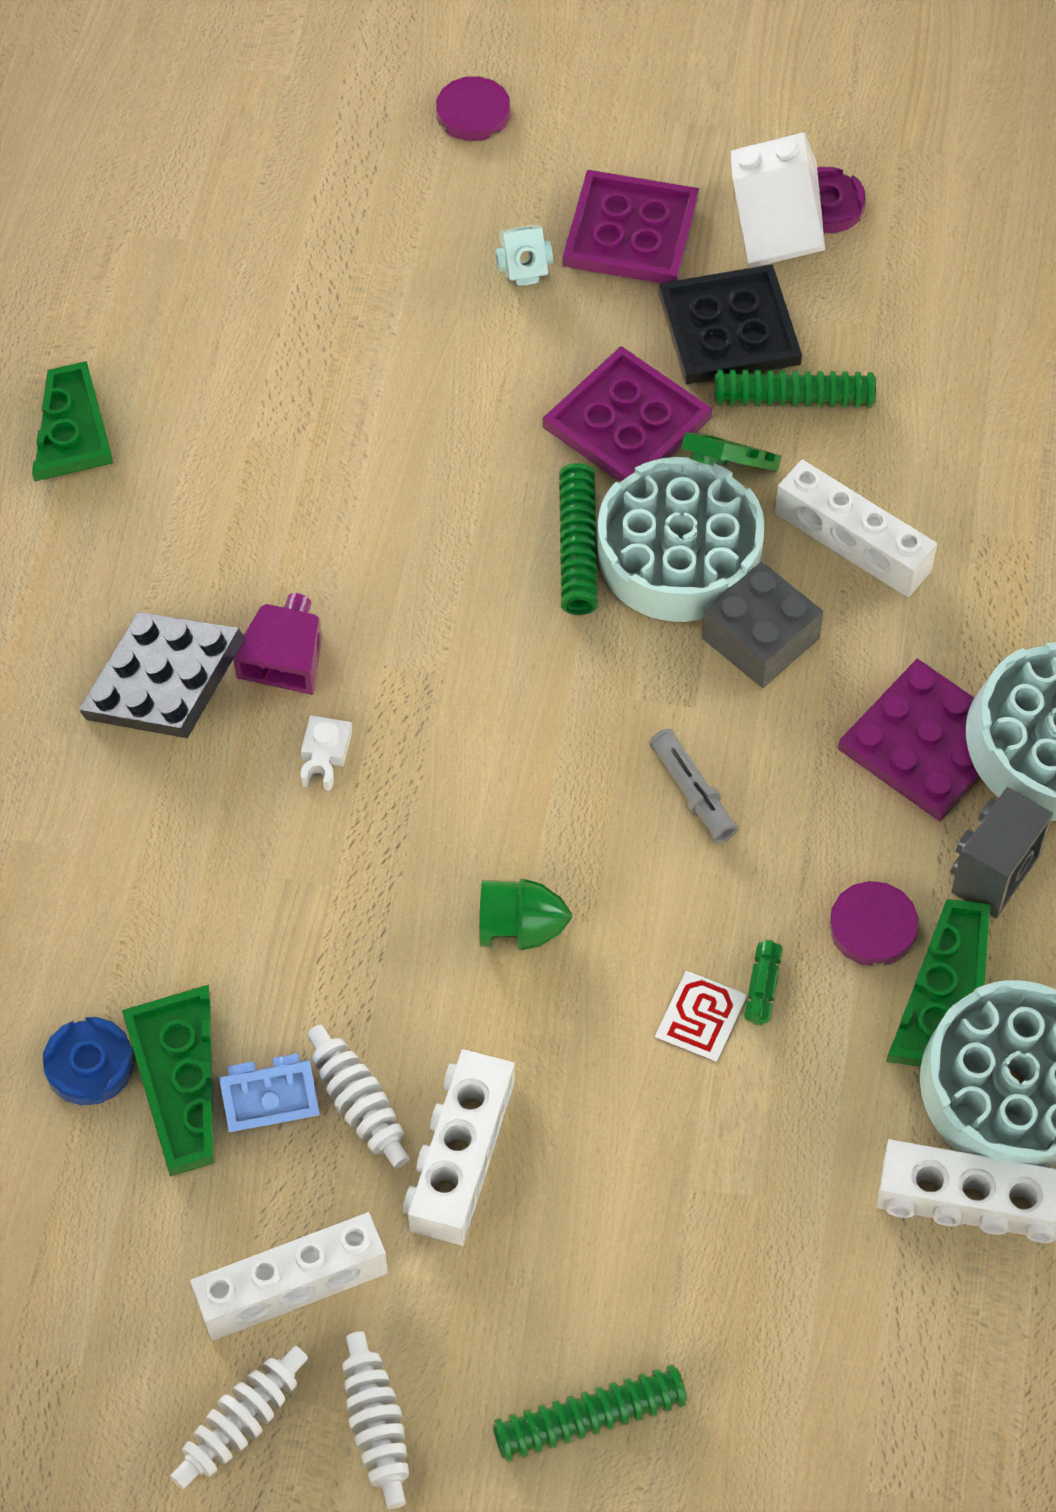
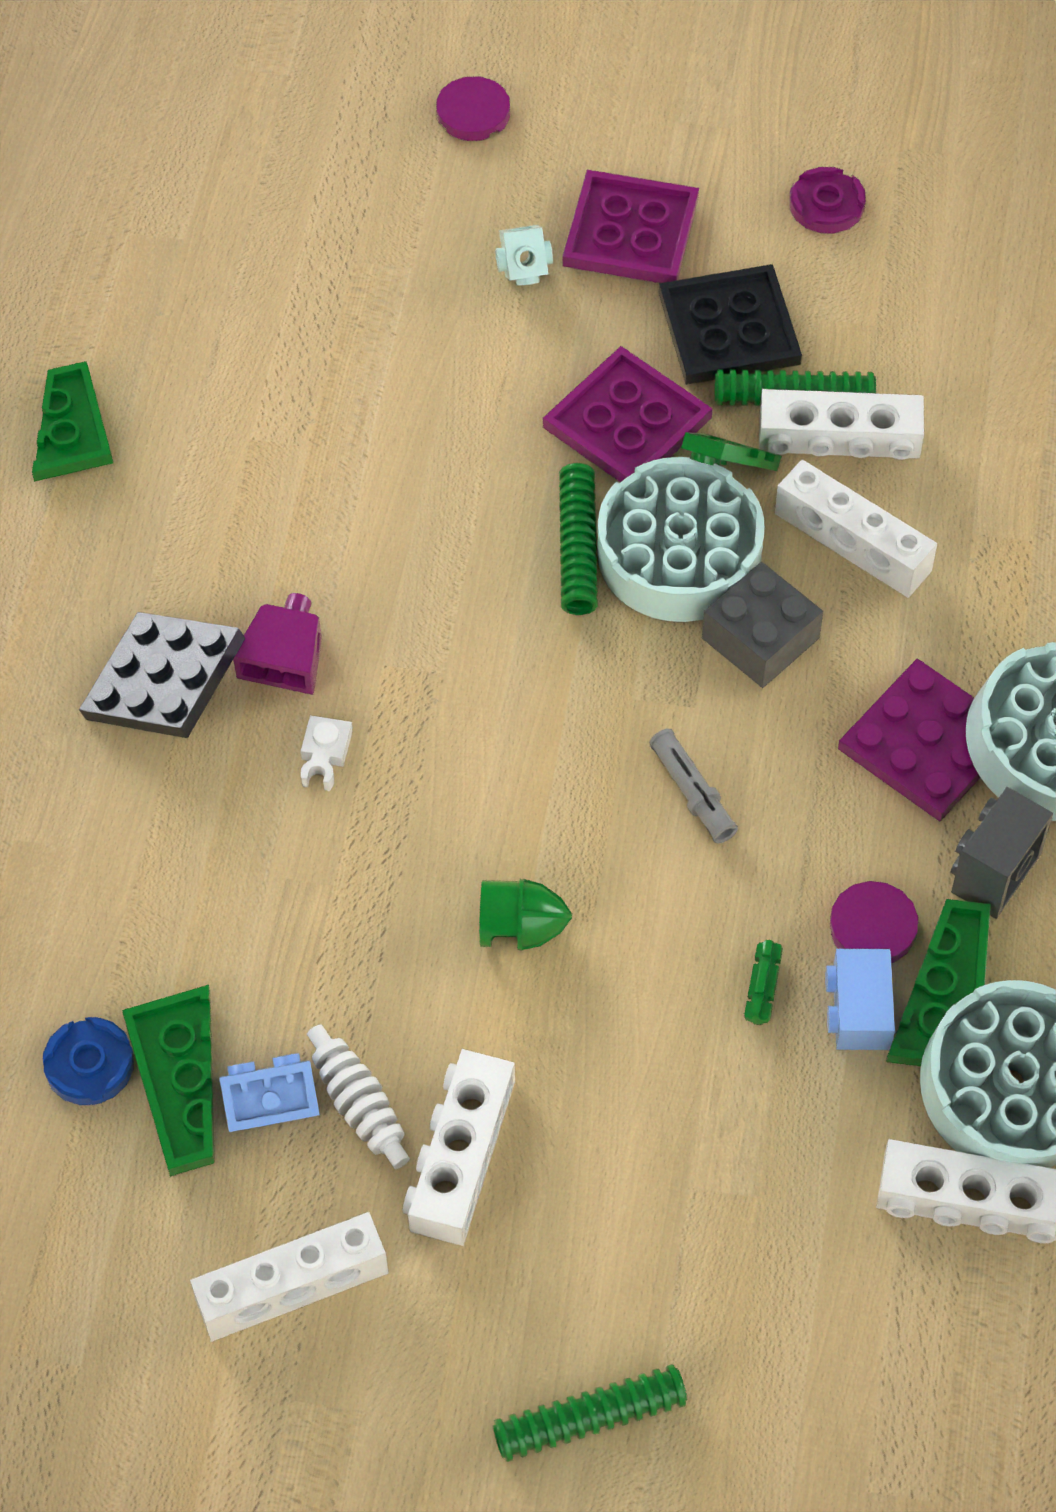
(239, 1417): white piece -> none
(375, 1420): white piece -> none
(701, 1016): white sticker -> none
(778, 199): white slope -> none
(841, 423): none -> white brick
(862, 999): none -> light blue brick

